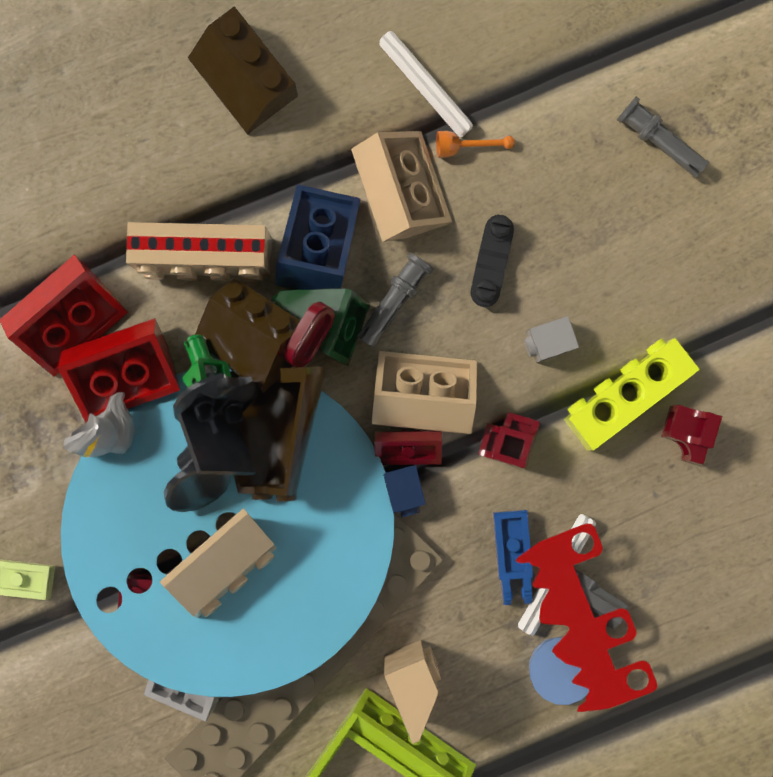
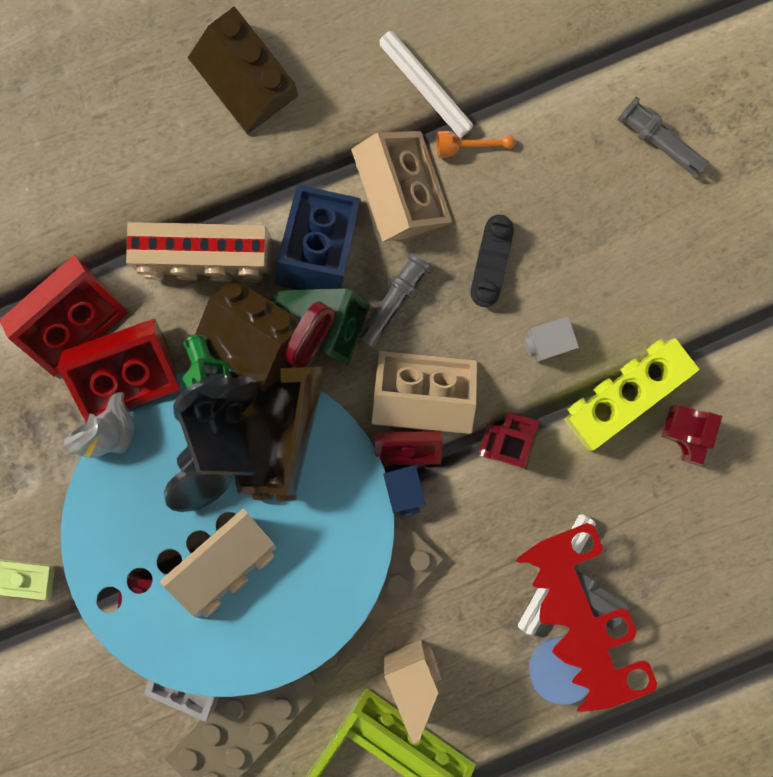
(511, 541): blue hinge -> none

